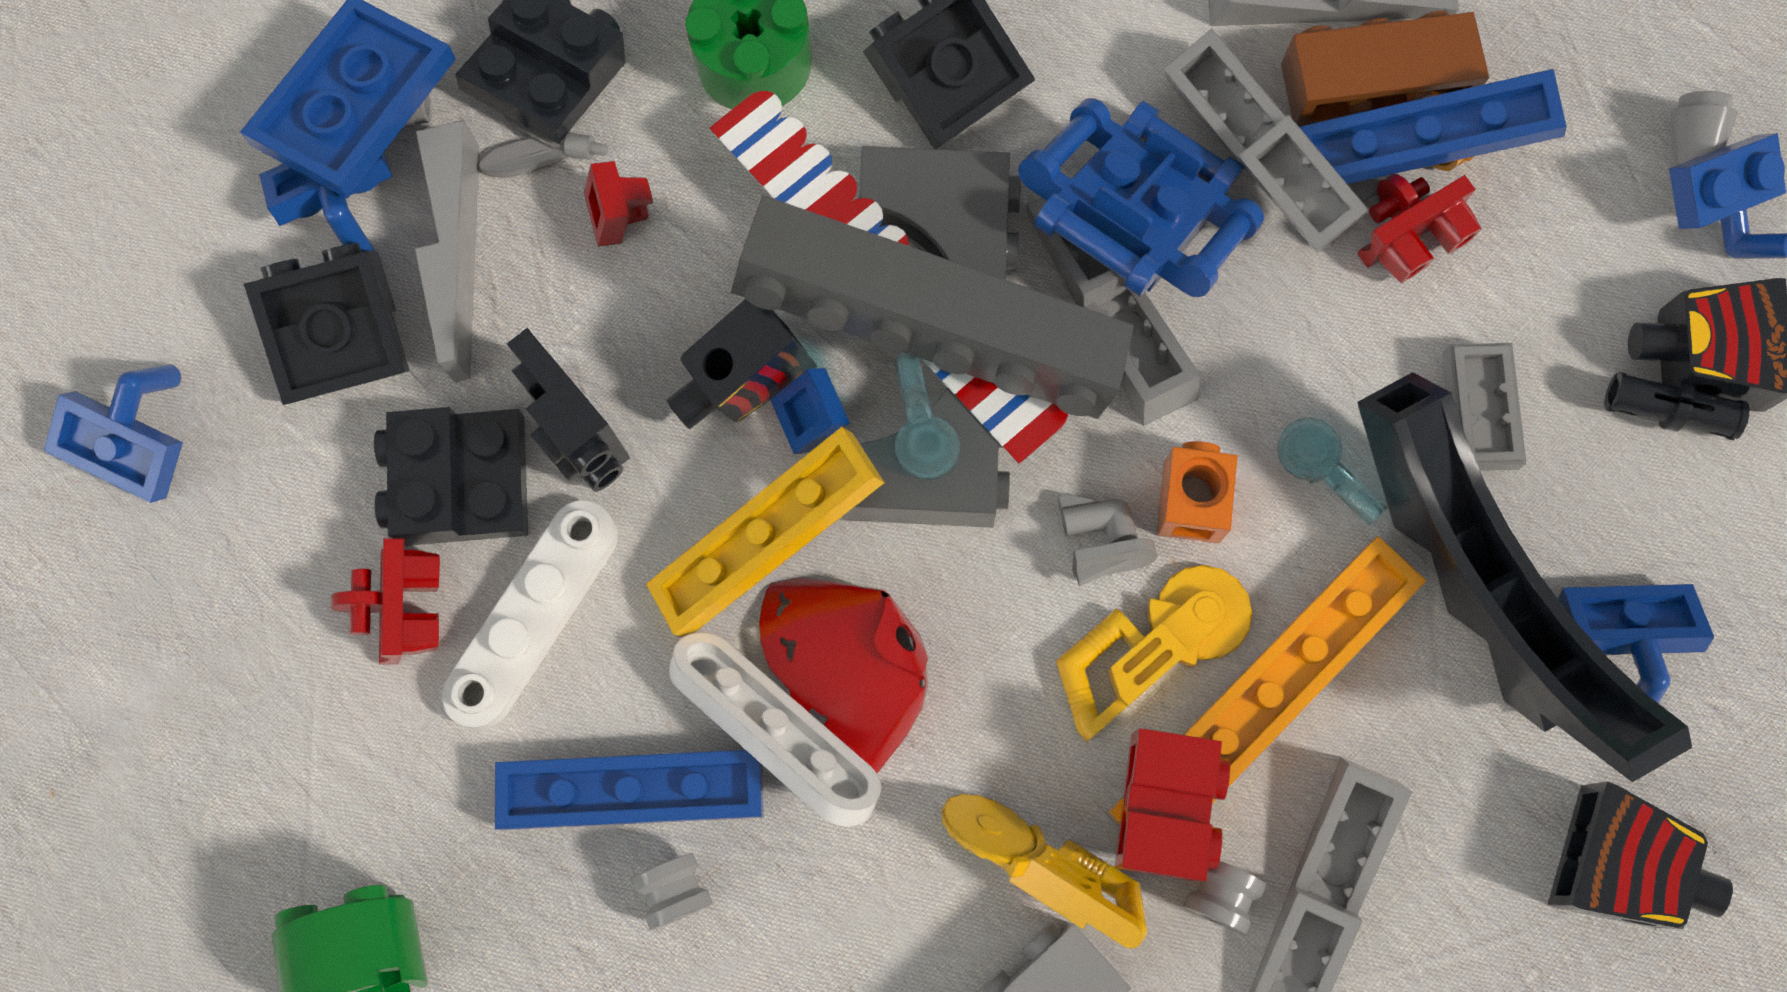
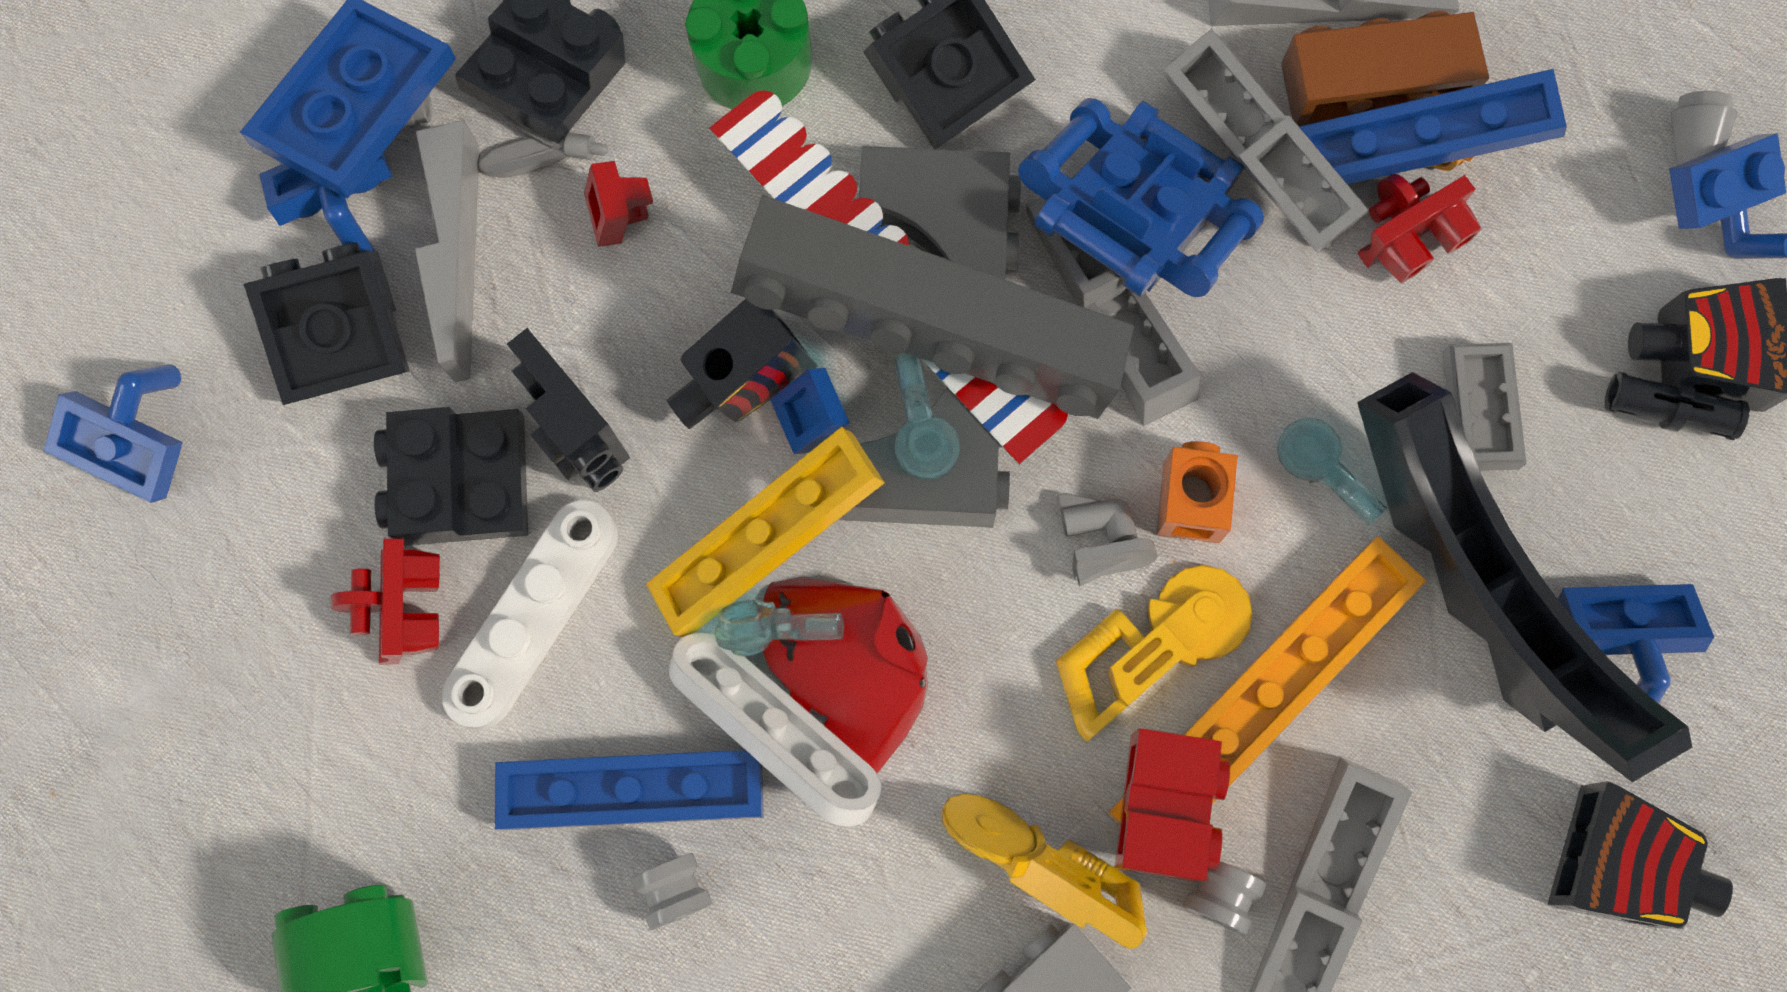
(752, 624): none -> clear light blue plate

